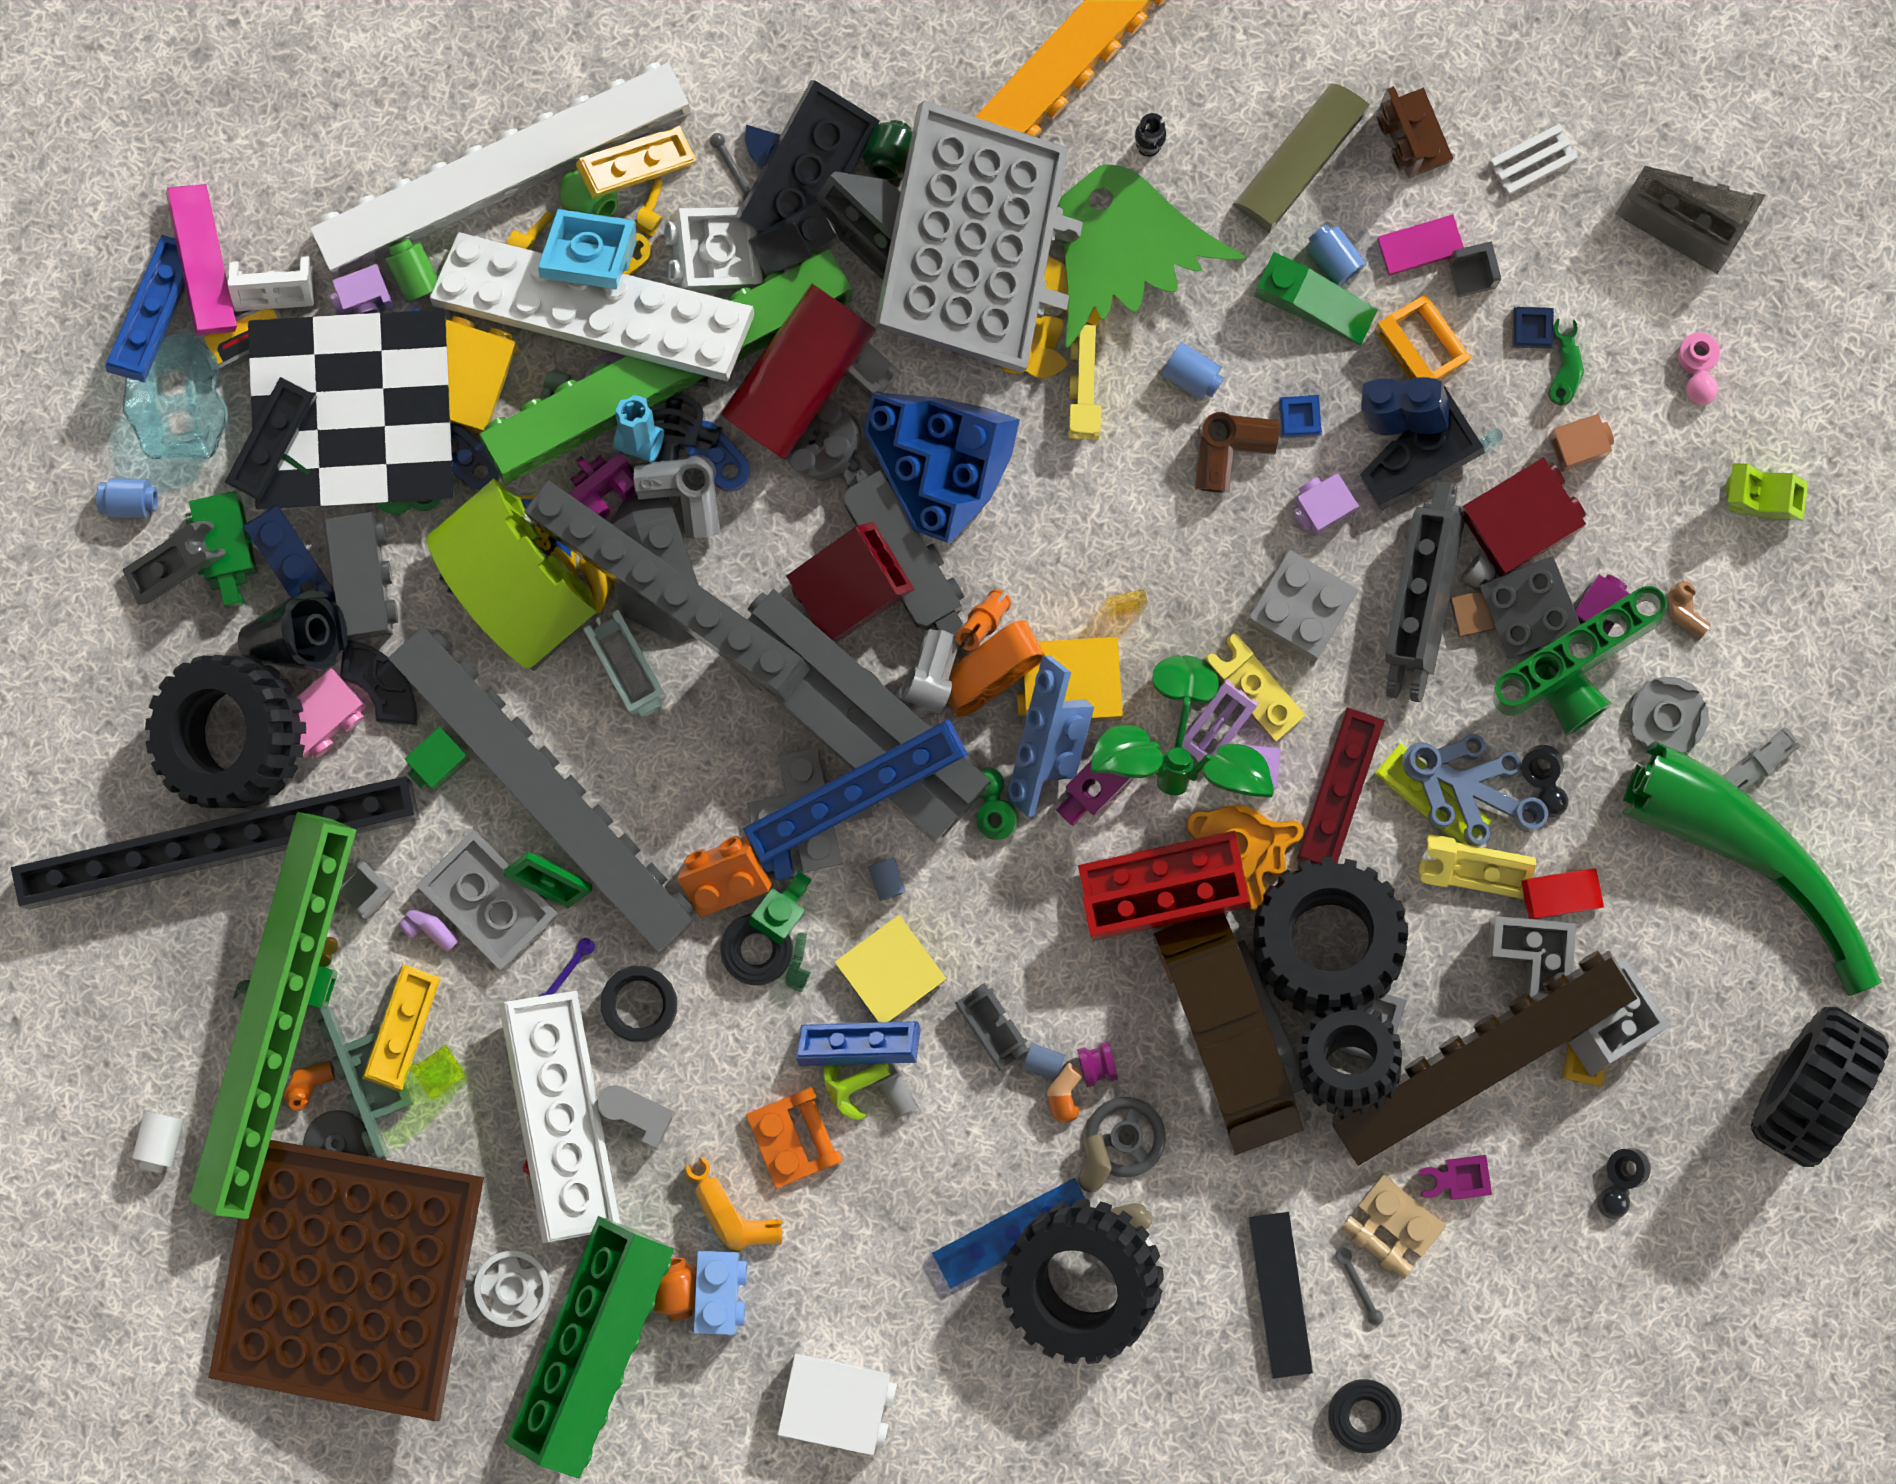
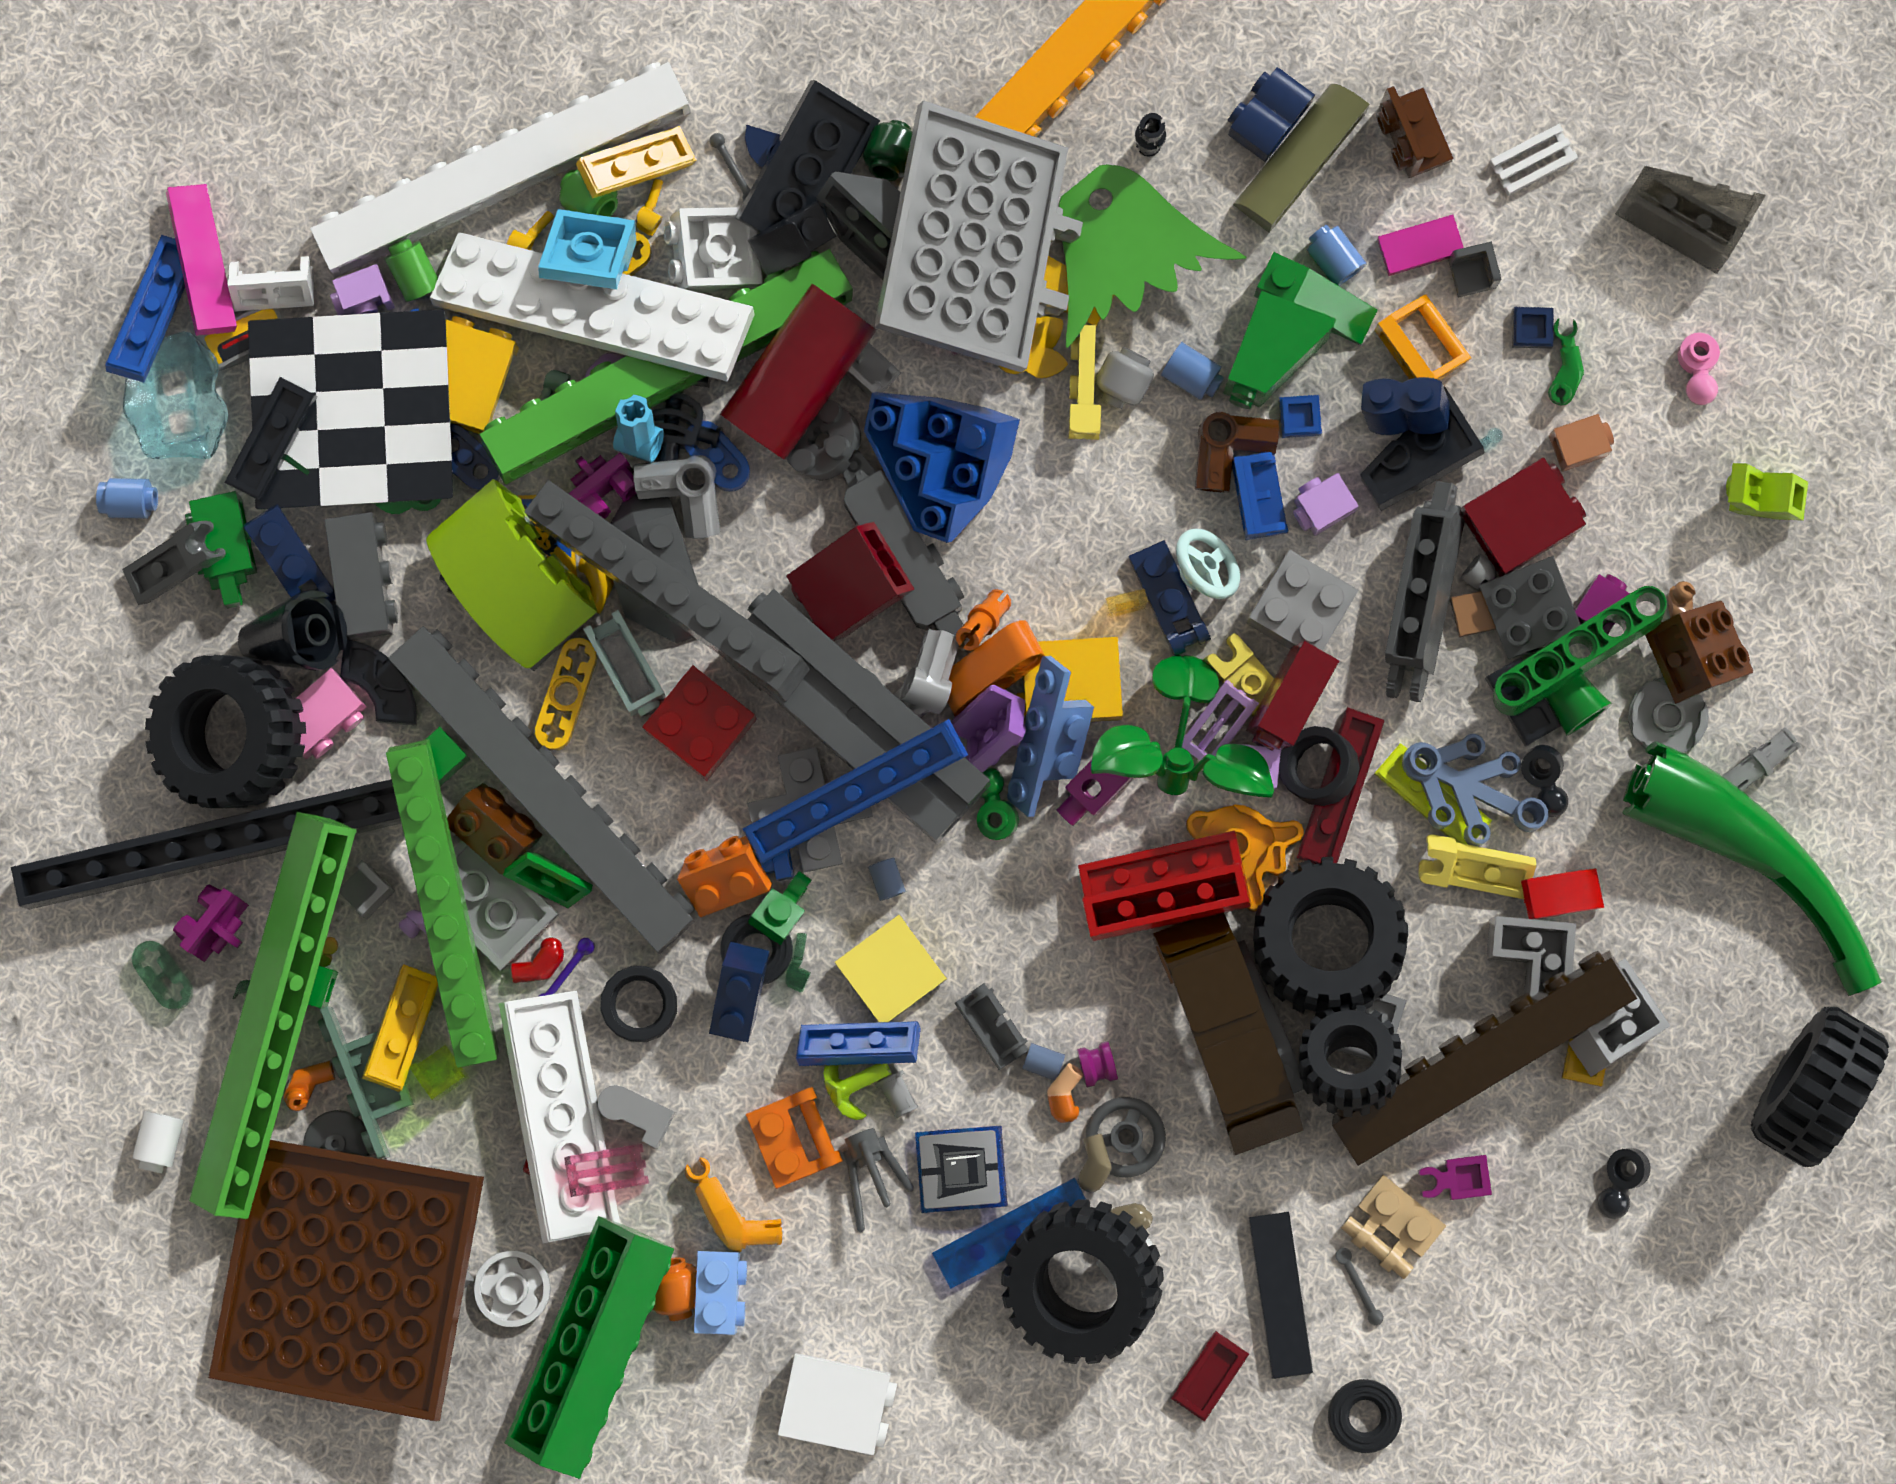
(154, 980): none -> clear green beam
(215, 926): none -> magenta hips
(442, 903): none -> bright green brick
(492, 827): none -> reddish brown bracket
(543, 965): none -> red arm
(546, 718): none -> yellow beam
(636, 1165): none -> clear pink tile
(699, 723): none -> red brick
(739, 992): none -> dark blue brick
(866, 1150): none -> dark grey plant
(961, 1169): none -> slope
(991, 726): none -> medium lavender bracket
(1124, 378): none -> light grey head
(1168, 596): none -> dark blue plate
(1201, 569): none -> light aqua piece
(1210, 1376): none -> dark red tile
(1259, 495): none -> blue hinge
(1270, 113): none -> dark blue brick
(1274, 348): none -> green slope
(1291, 696): none -> dark red brick
(1342, 782): none -> black tyre
(1534, 721): none -> black plate
(1698, 651): none -> reddish brown bracket

